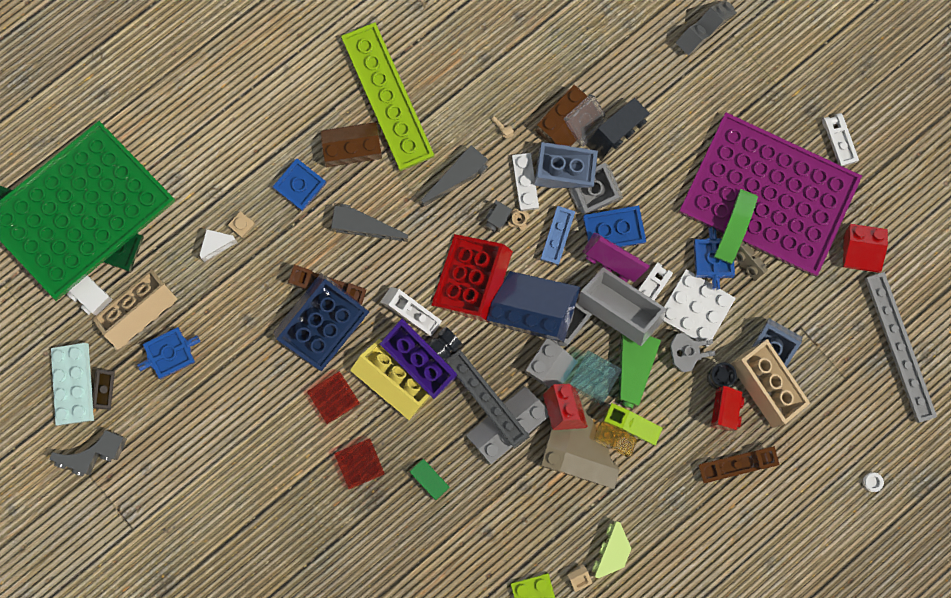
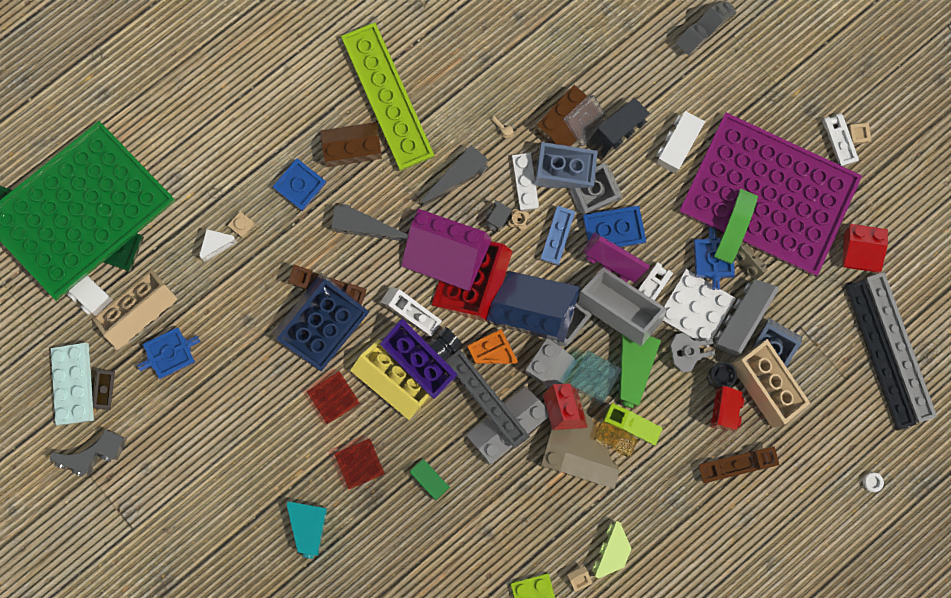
(307, 527): none -> teal slope
(445, 249): none -> magenta slope
(492, 350): none -> orange wing
(679, 142): none -> white brick
(745, 317): none -> light grey slope
(860, 133): none -> tan plate
(880, 355): none -> black tile

